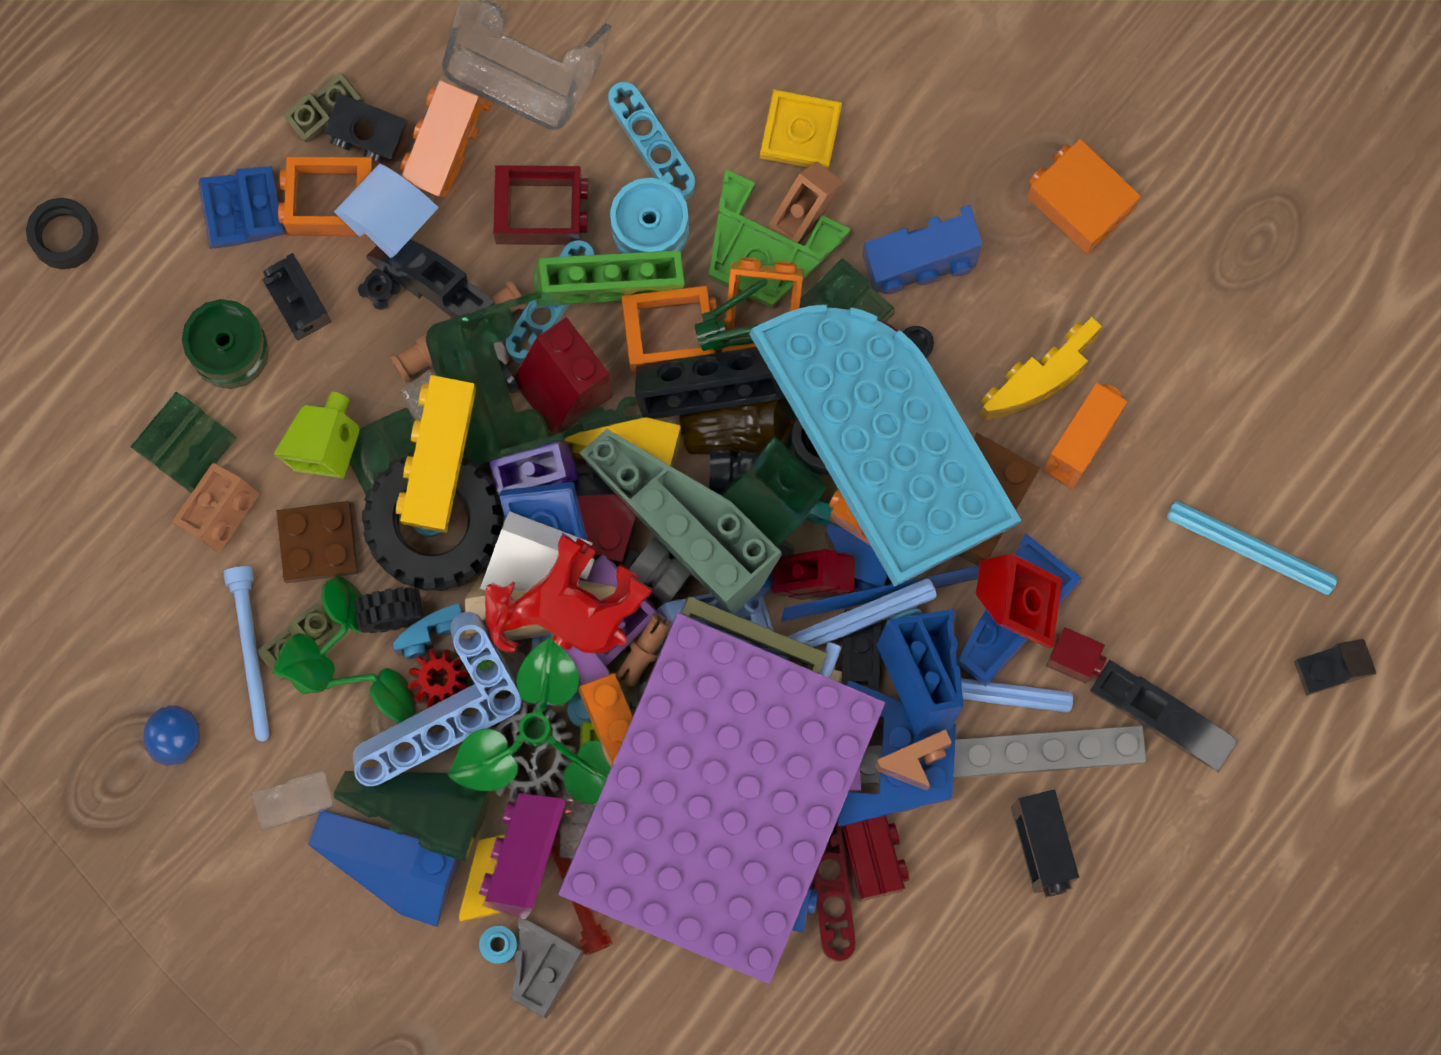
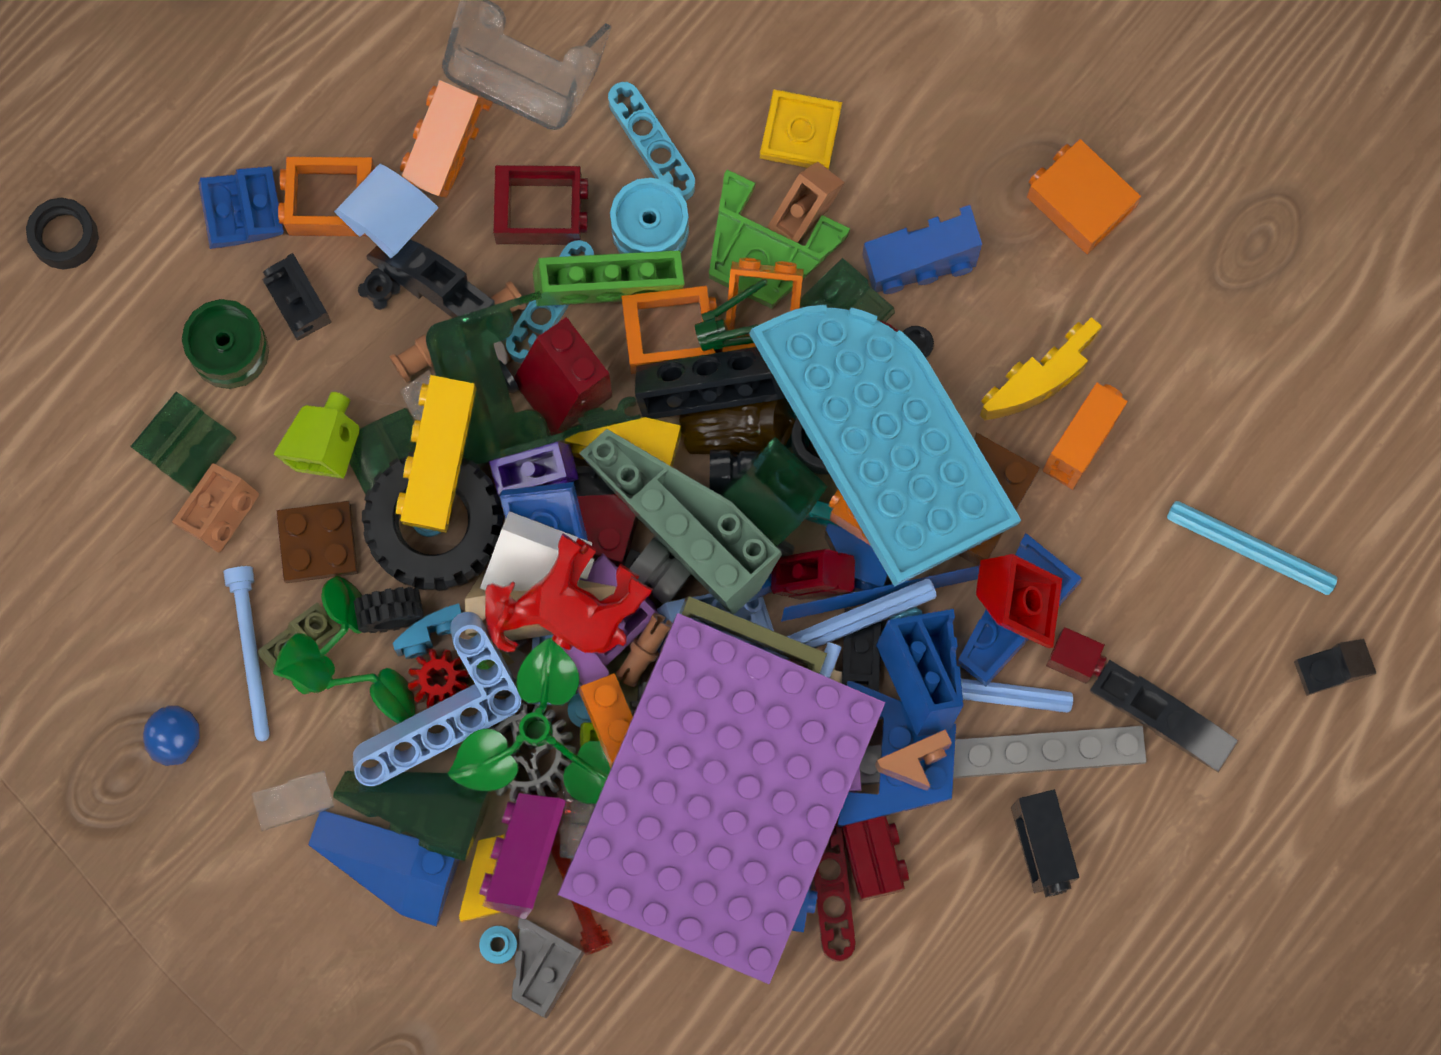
(313, 112): olive slope -> none
(349, 113): black brick -> none

